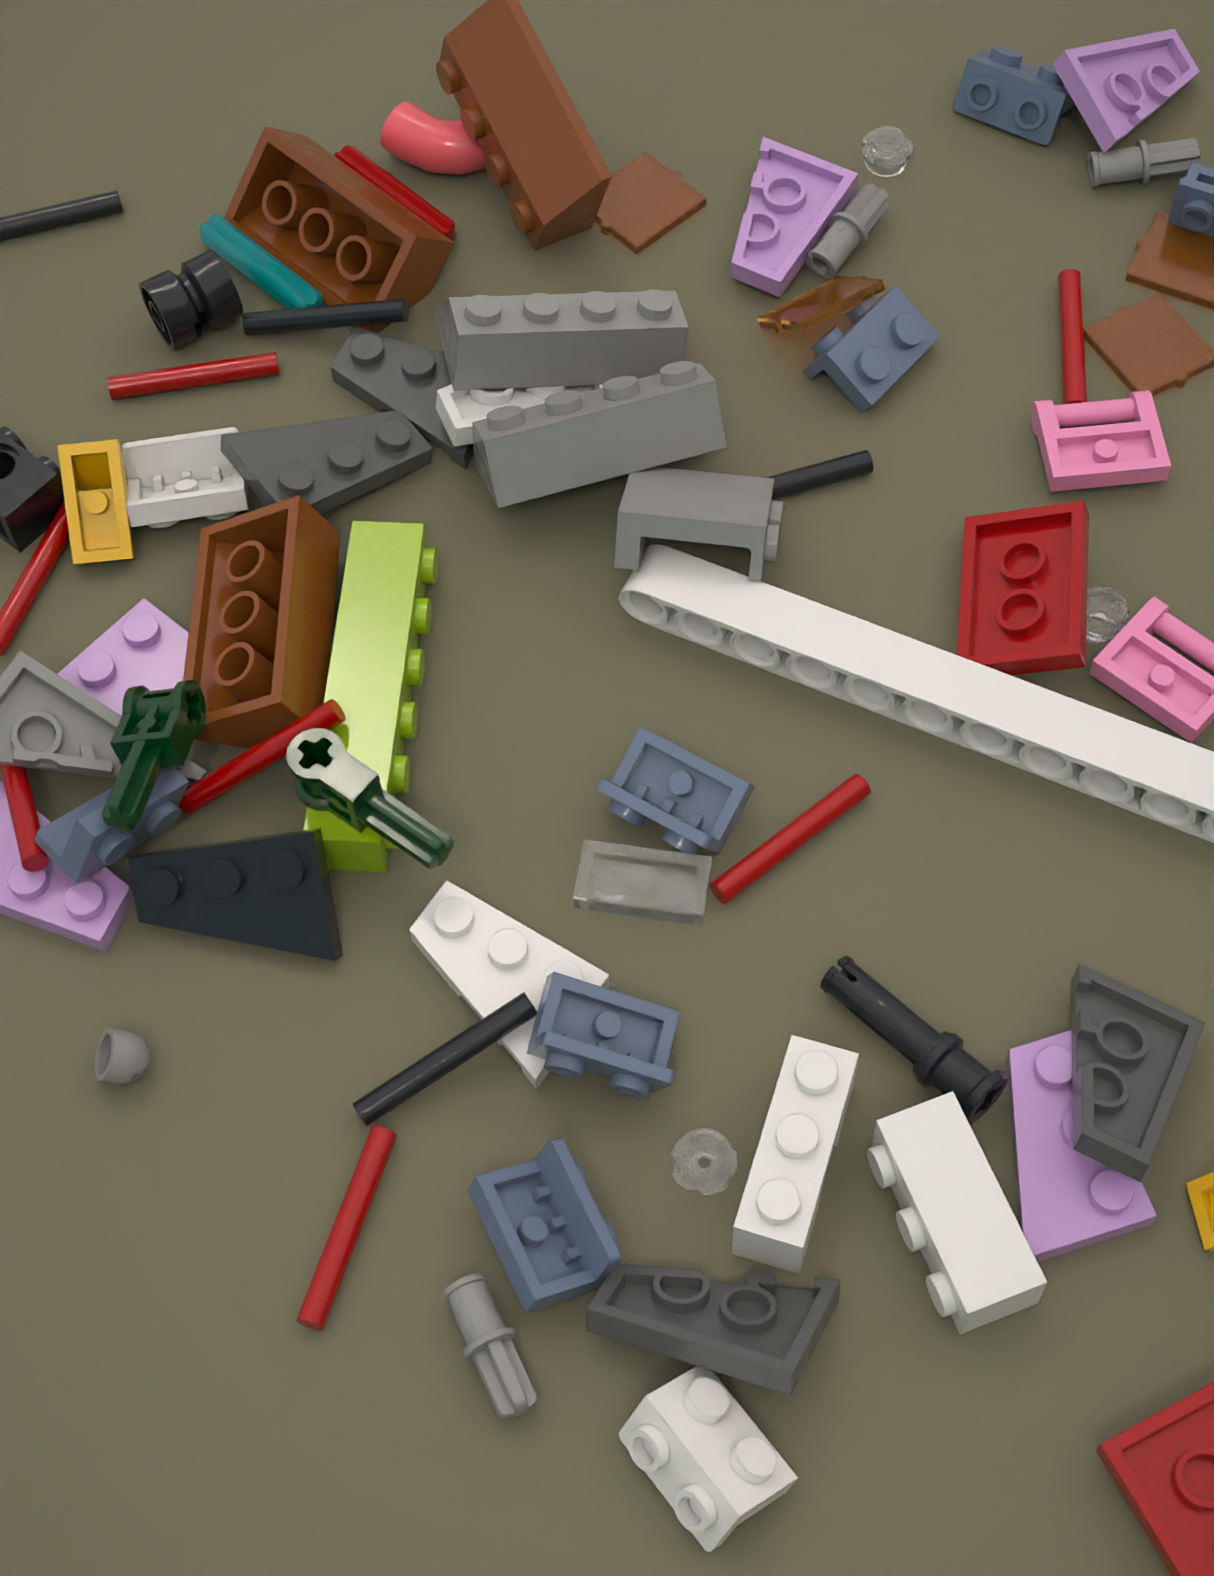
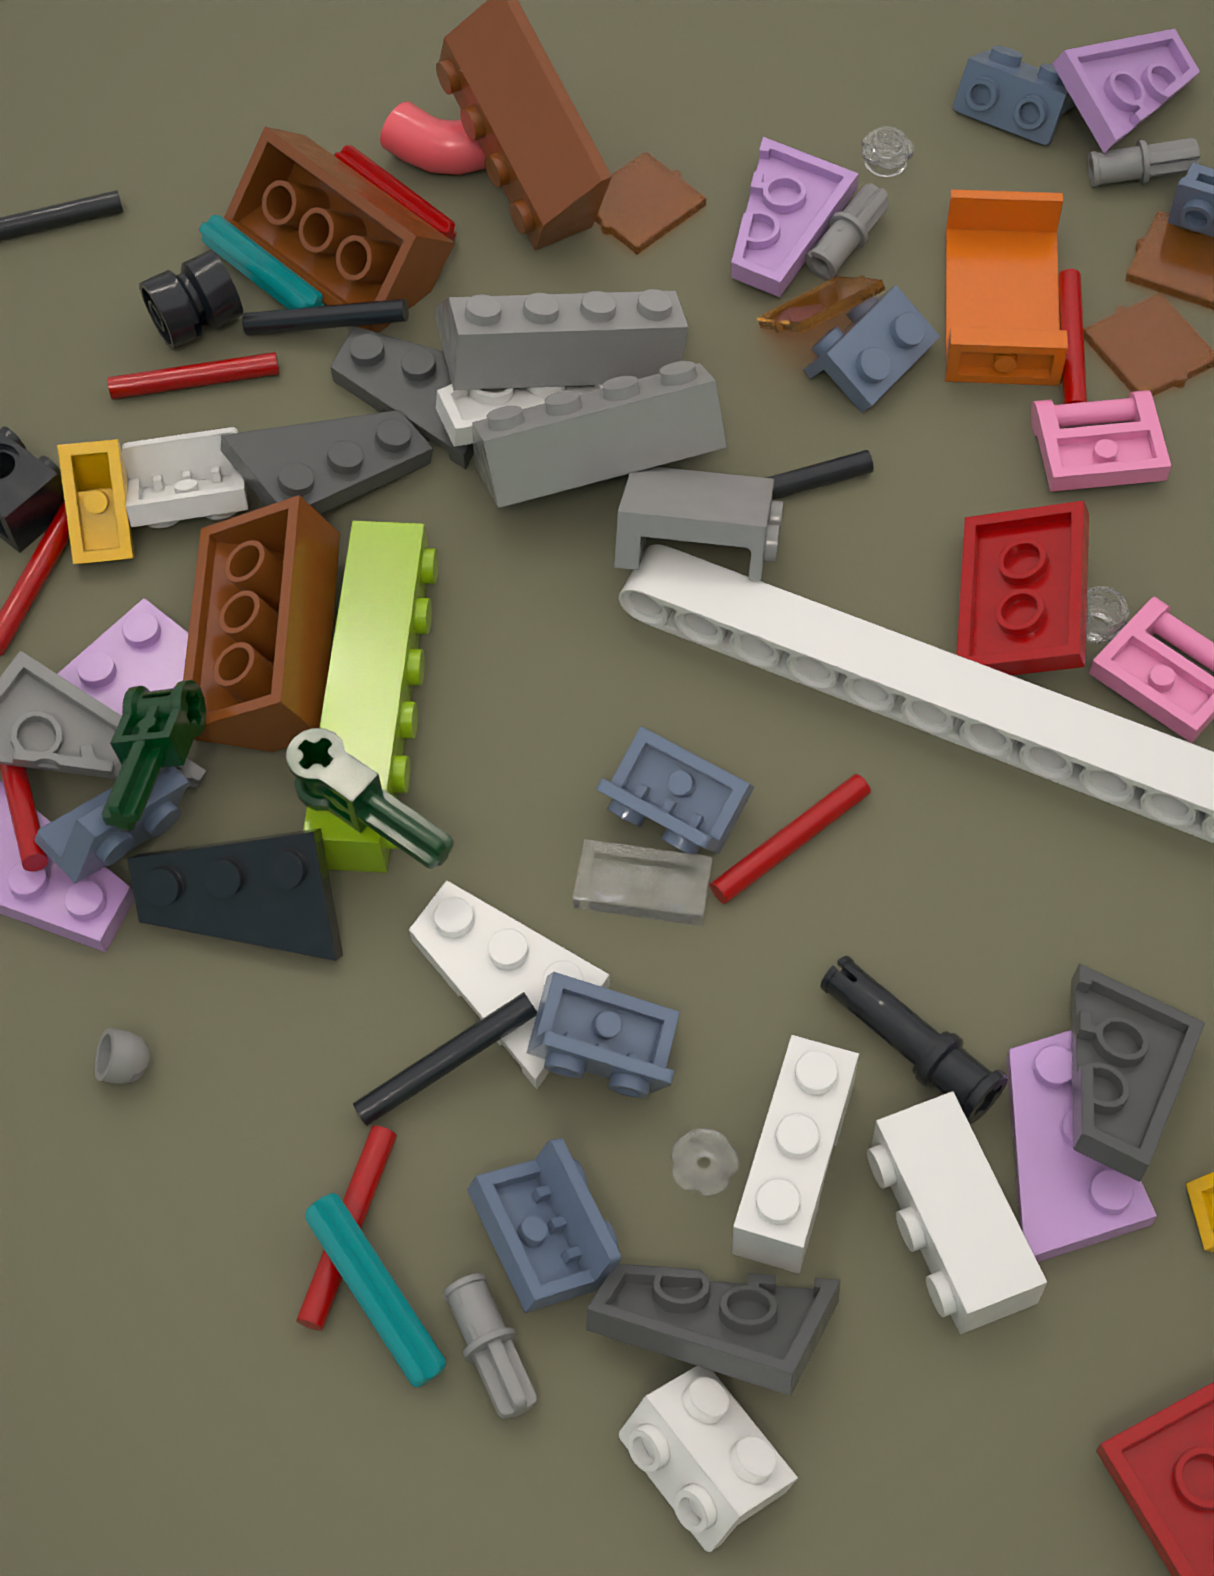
(257, 758): red bar -> none
(375, 1290): none -> teal axle
(1003, 288): none -> orange panel

